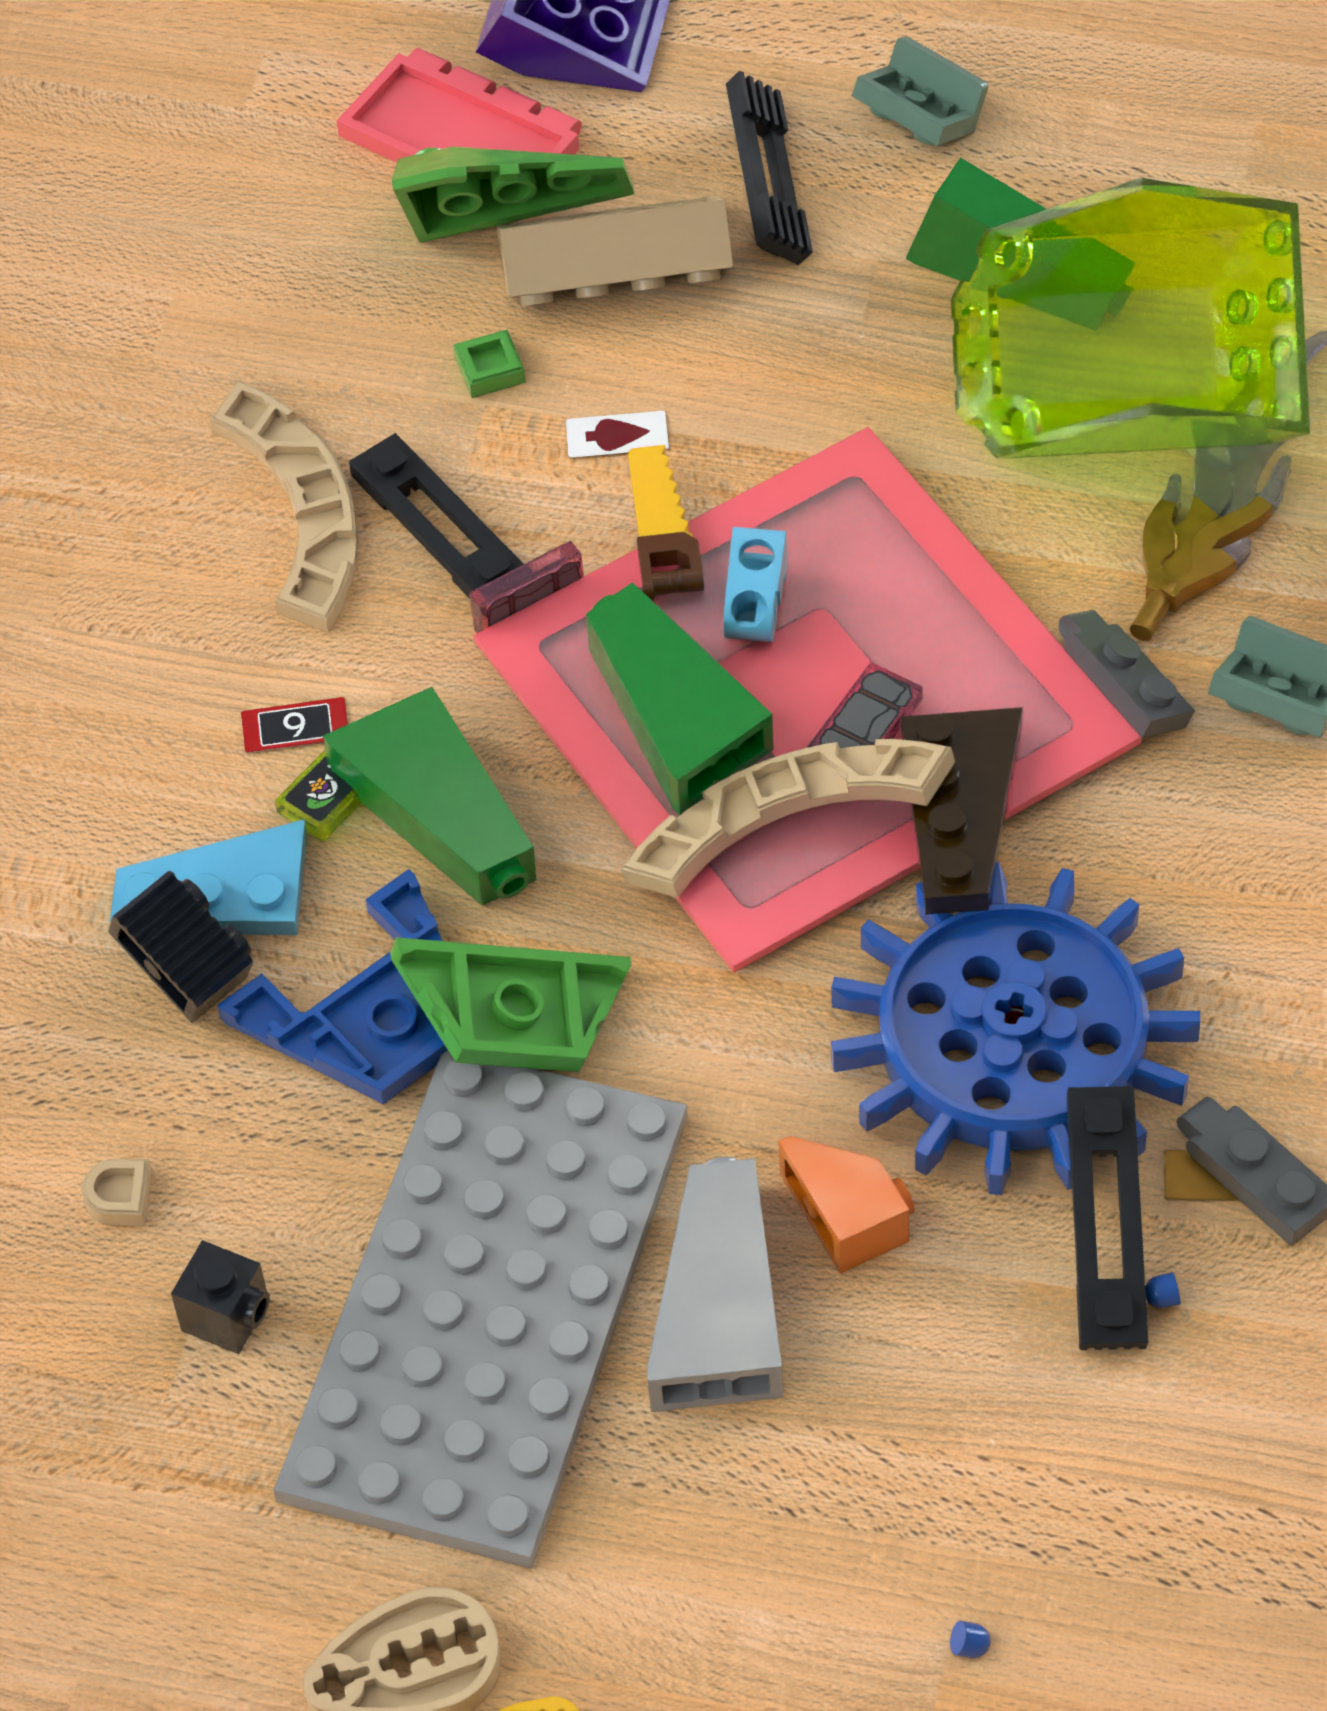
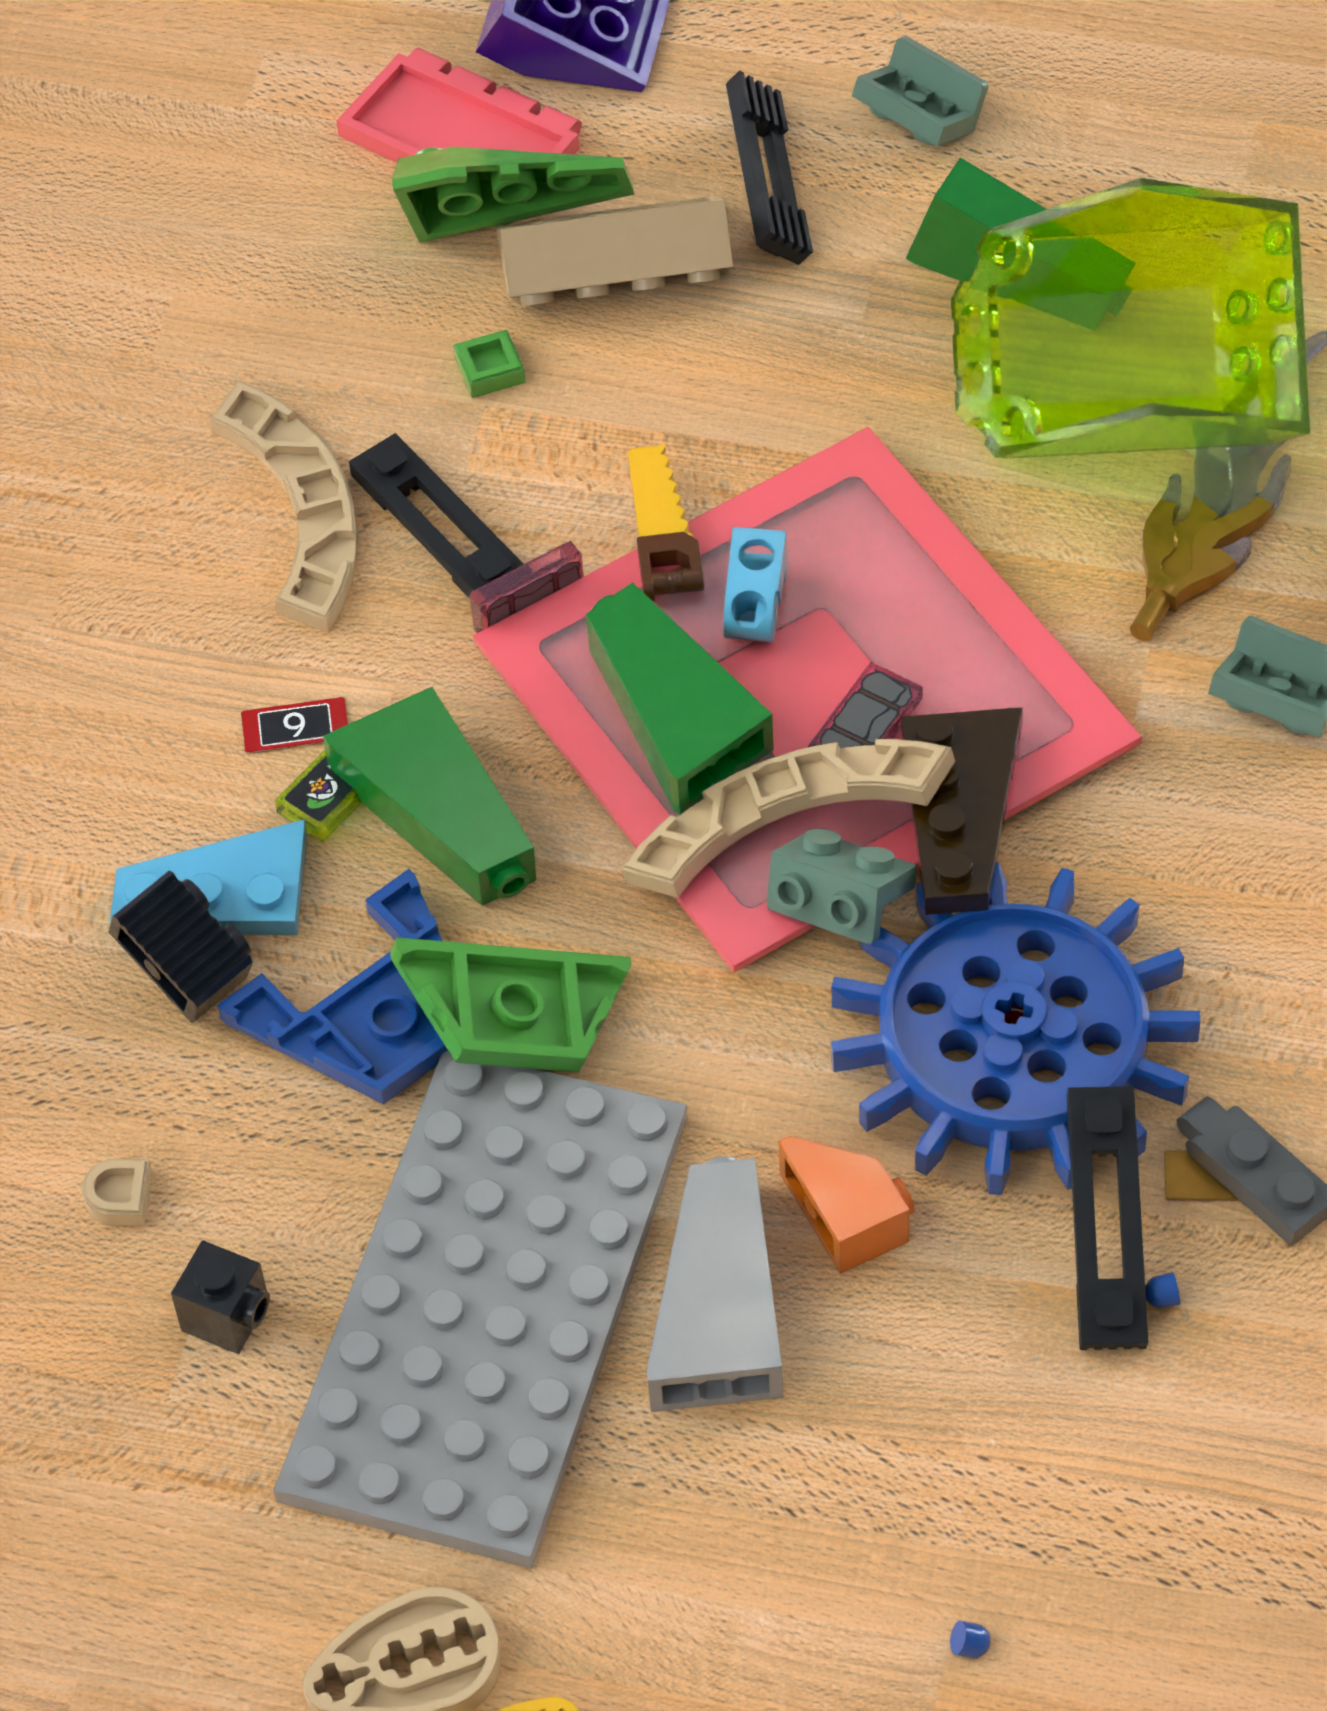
(615, 433): white sticker -> none
(836, 883): none -> sand green bracket
(1124, 674): dark grey hinge -> none

